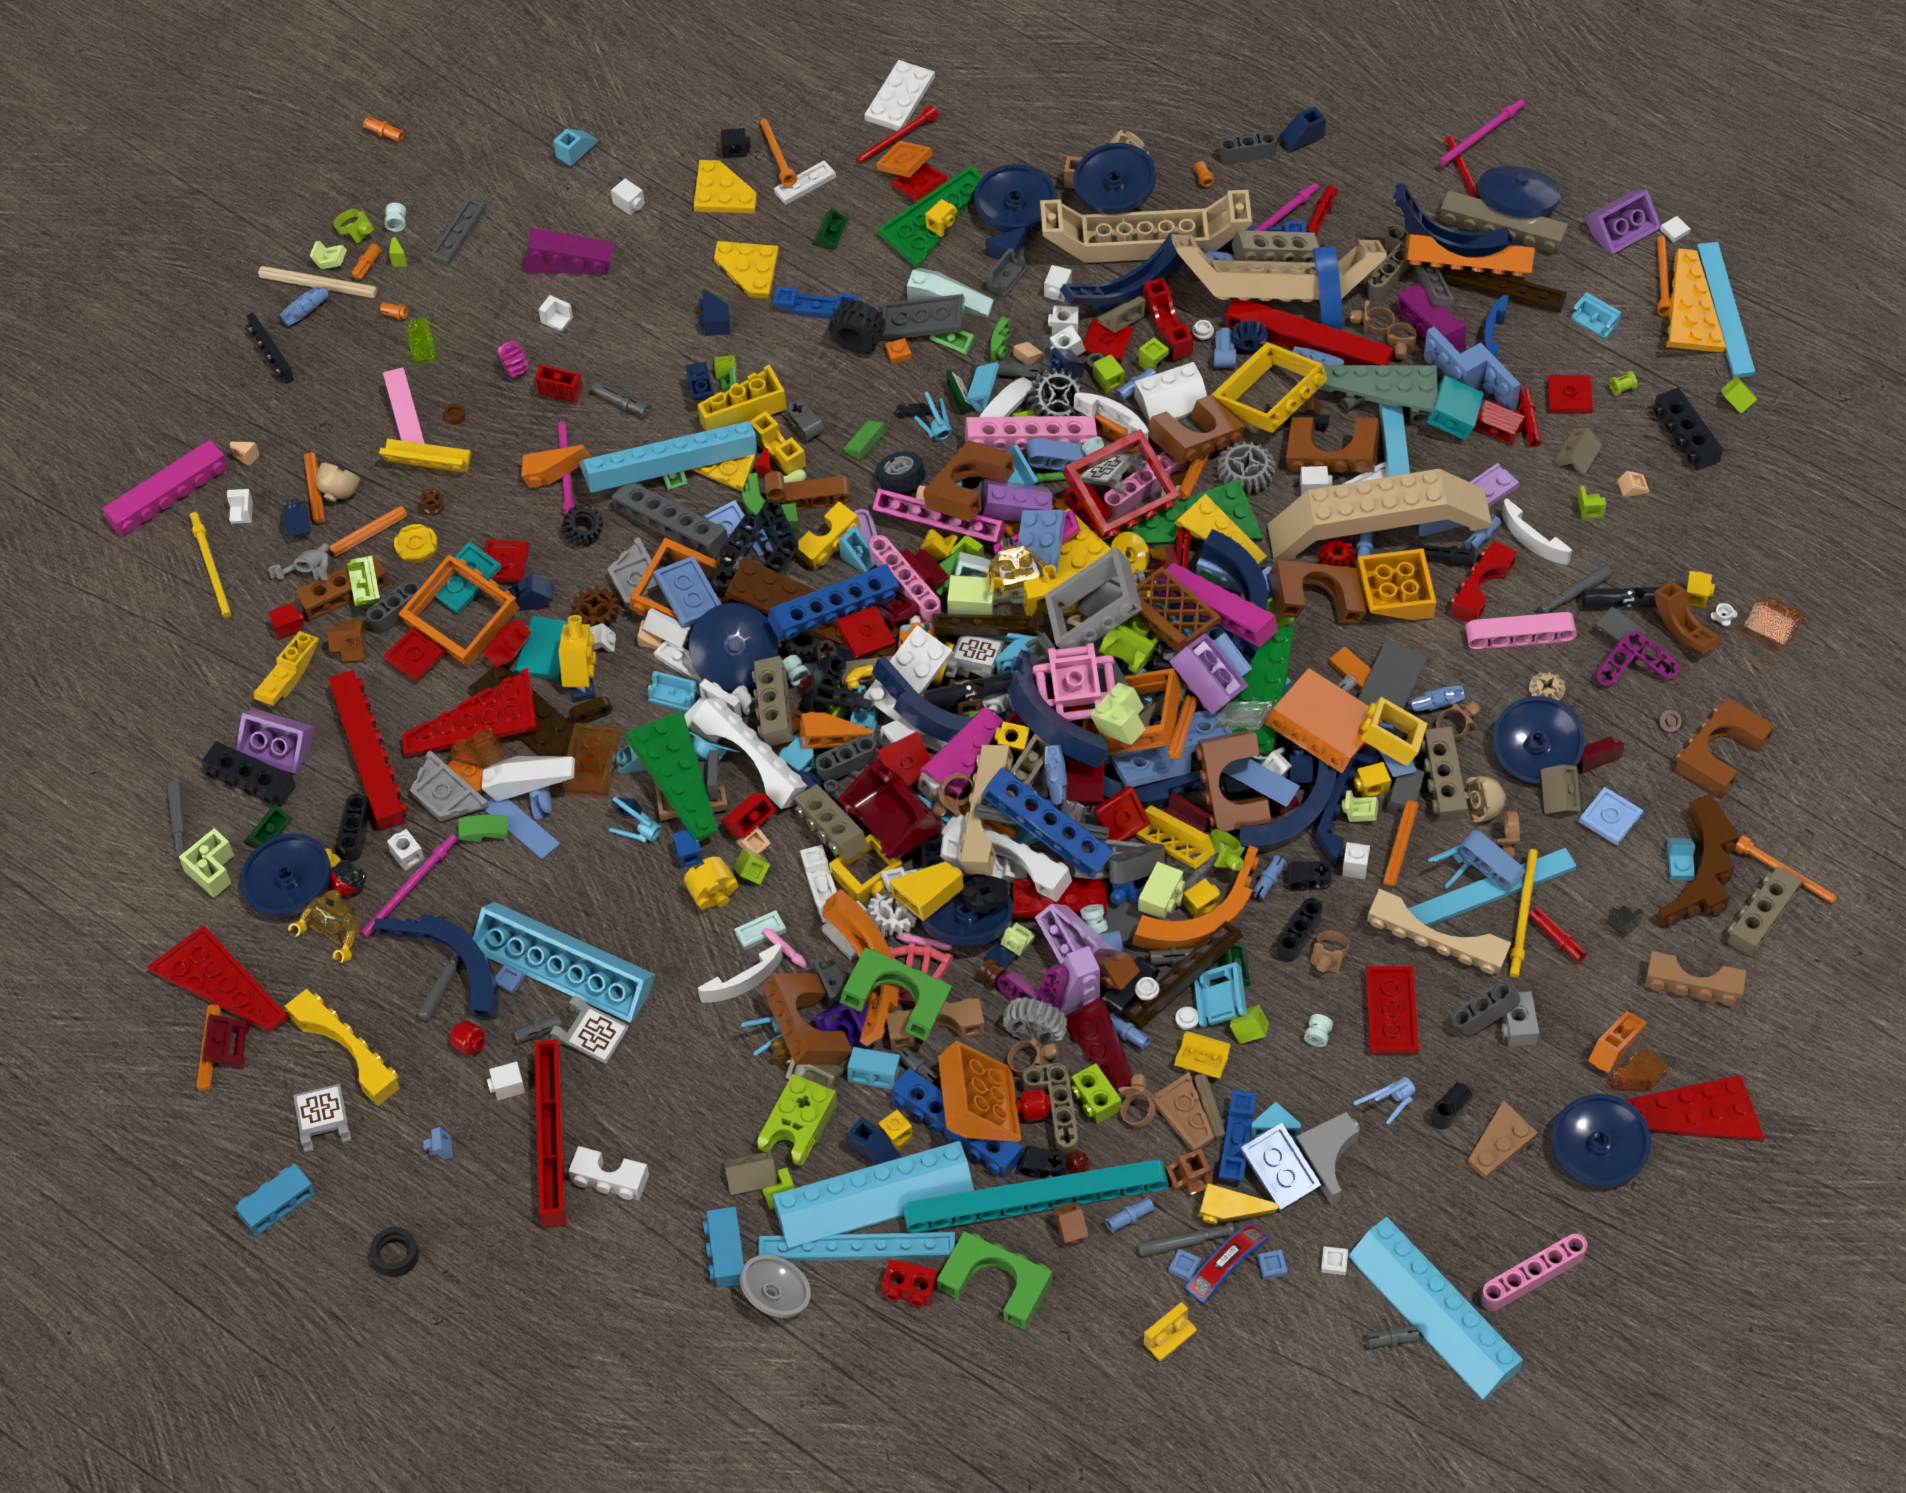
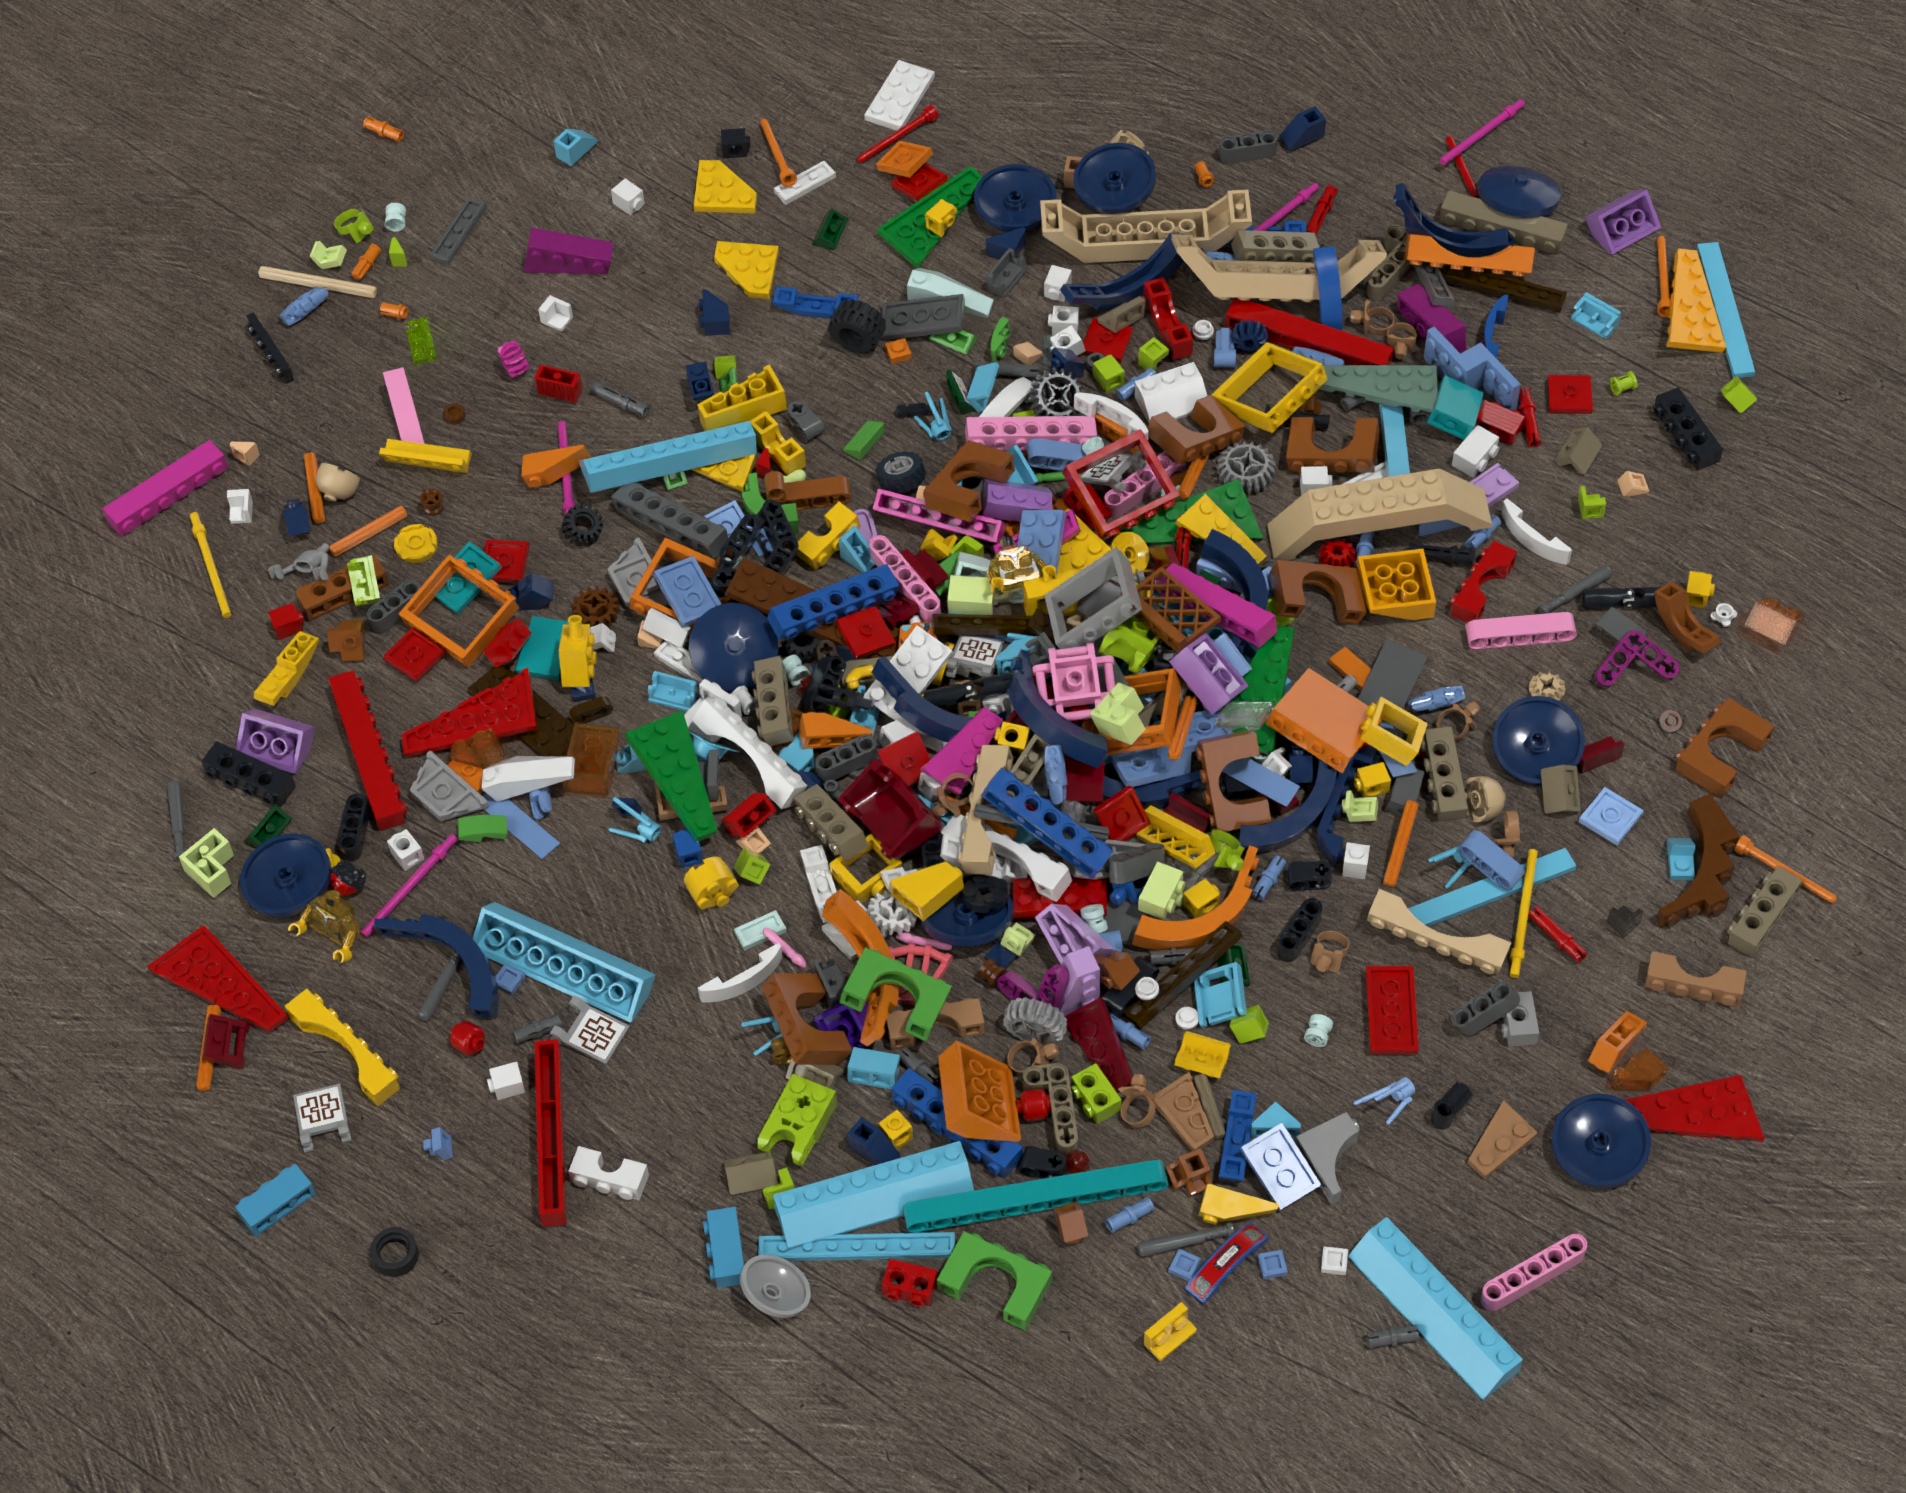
(1475, 451): none -> white brick
(1675, 229): white tile -> none

